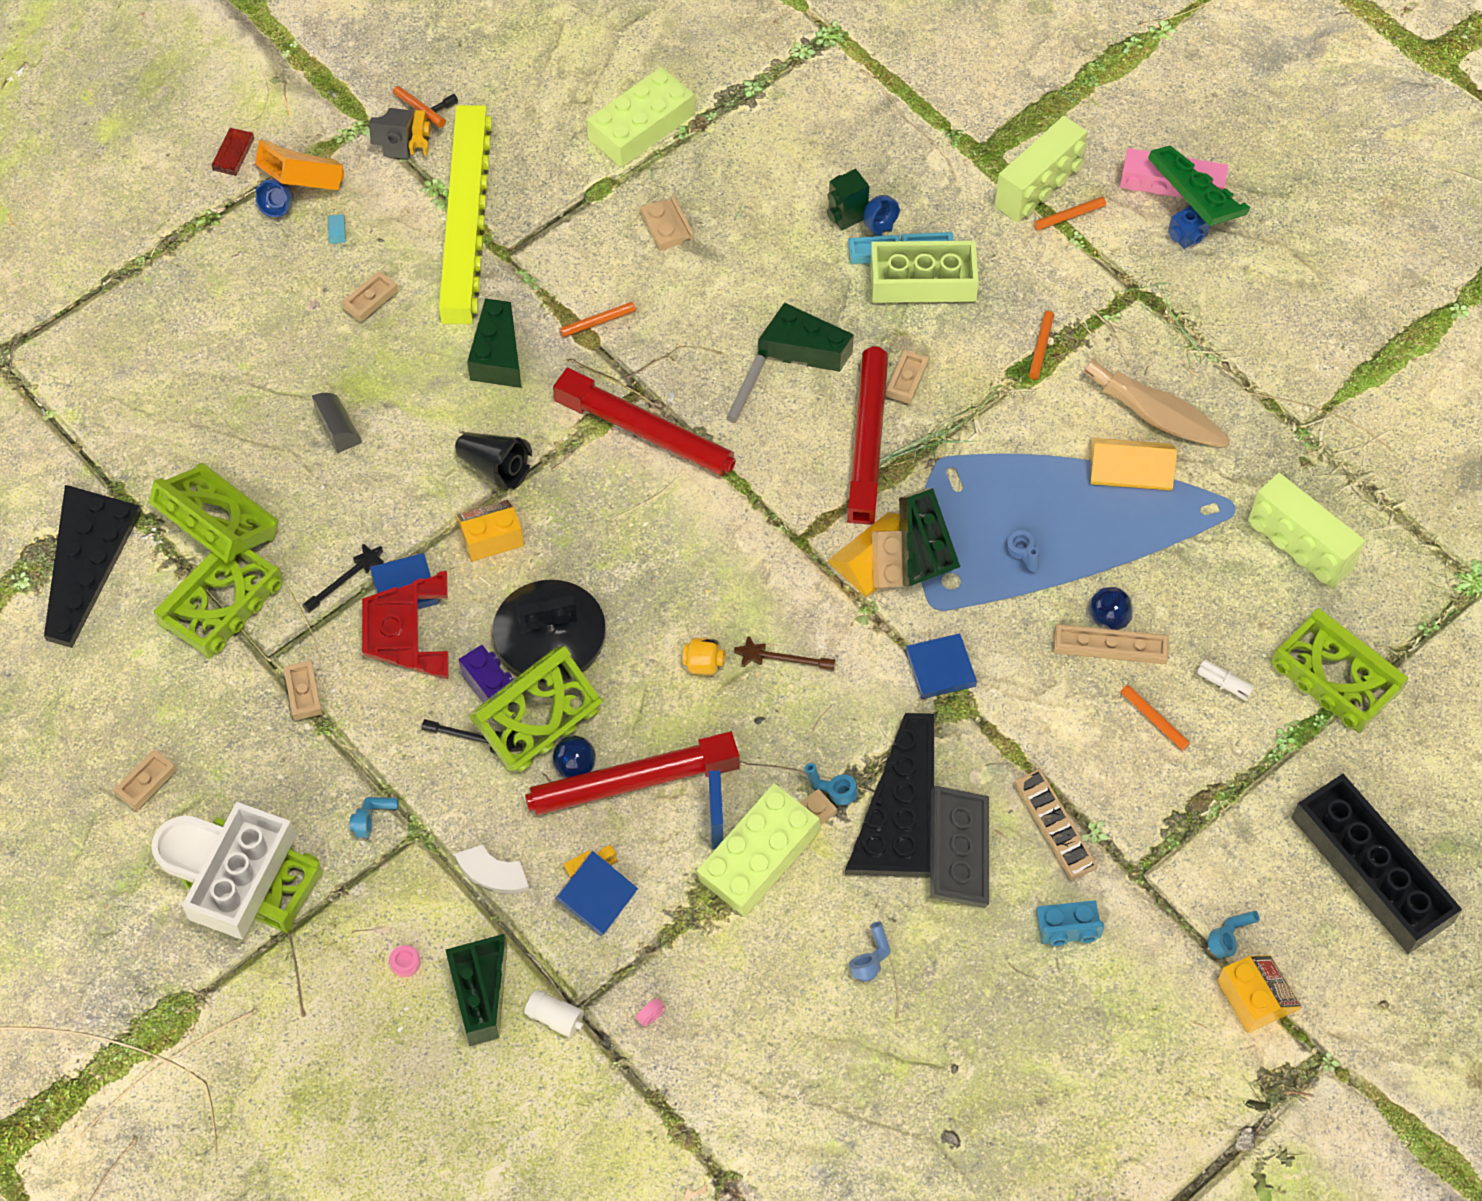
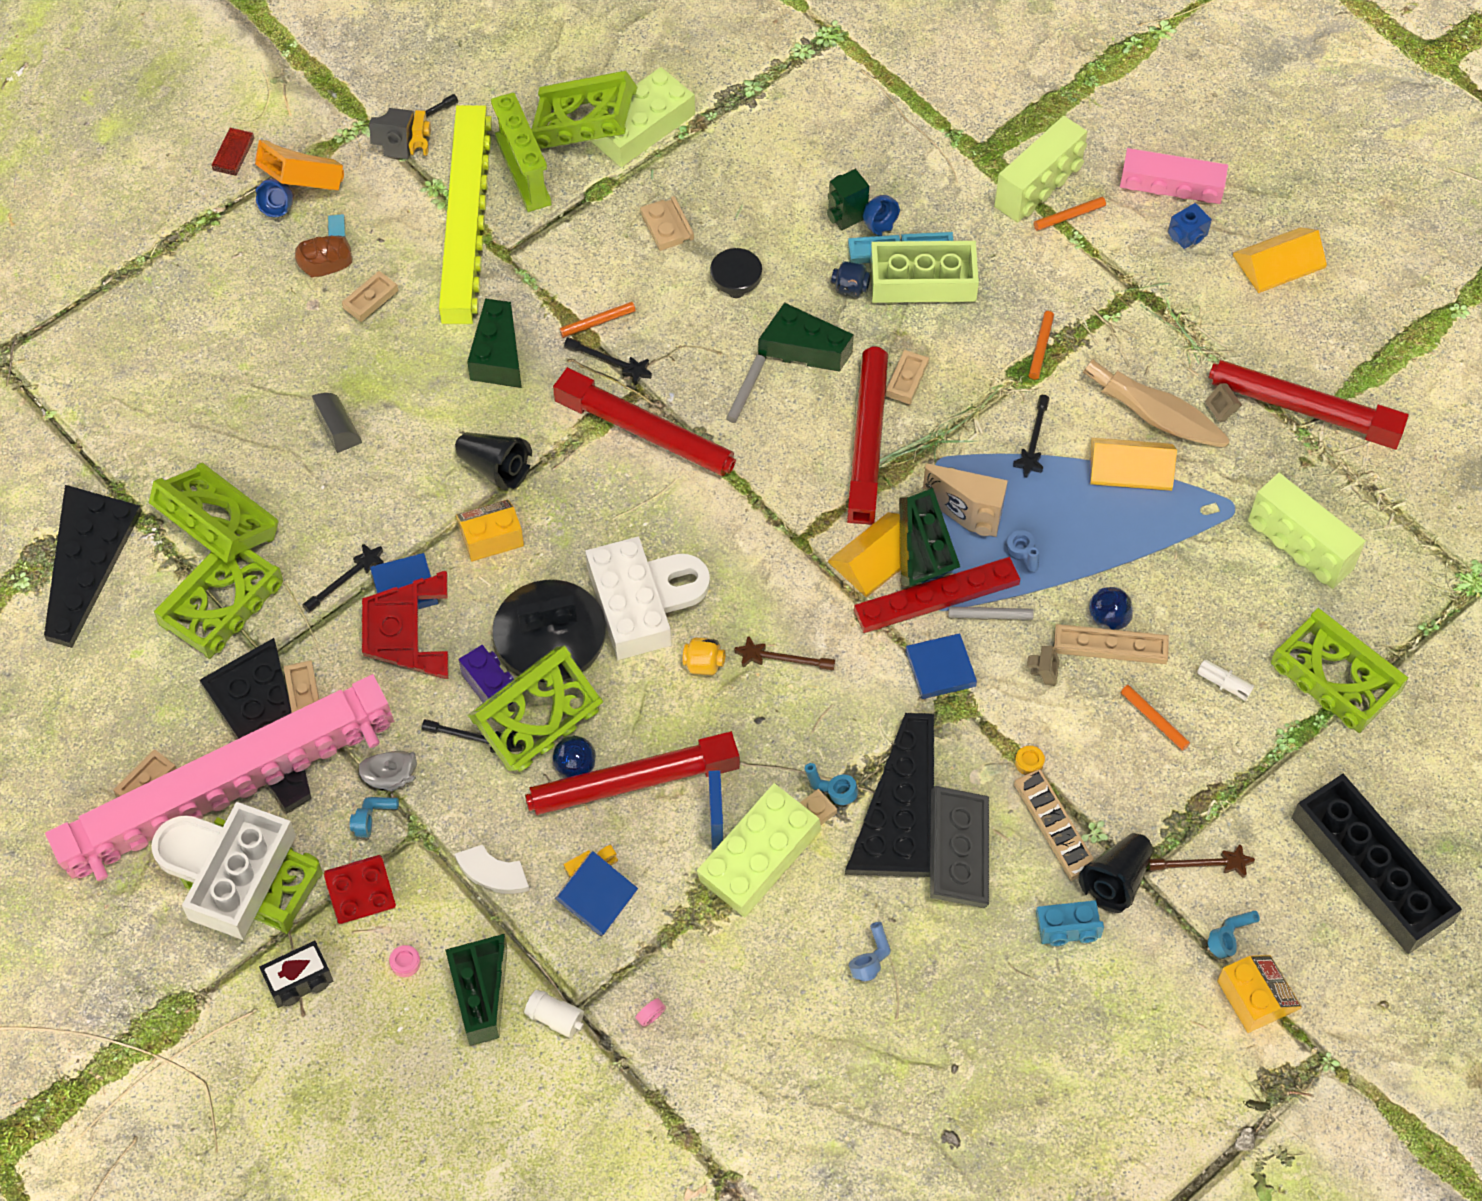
(221, 777): none -> bright pink brick
(250, 696): none -> black wing
(296, 974): none -> brick
(323, 255): none -> dark orange piece
(359, 889): none -> red bracket
(388, 769): none -> light grey hat
(418, 105): orange bar -> none
(521, 152): none -> lime fence
(569, 95): none -> lime fence
(634, 369): none -> black piece
(639, 594): none -> white brick
(736, 271): none -> black tile
(851, 279): none -> dark blue head
(887, 559): tan plate -> none
(936, 594): none -> red plate
(968, 497): none -> tan slope
(990, 613): none -> light grey bar
(1029, 759): none -> yellow tile
(1030, 459): none -> black piece
(1045, 665): none -> dark tan tile
(1117, 873): none -> black cone
(1196, 187): green wing -> none
(1223, 402): none -> dark tan tile
(1234, 861): none -> reddish brown piece
(1282, 258): none -> yellow slope
(1380, 425): none -> red brick

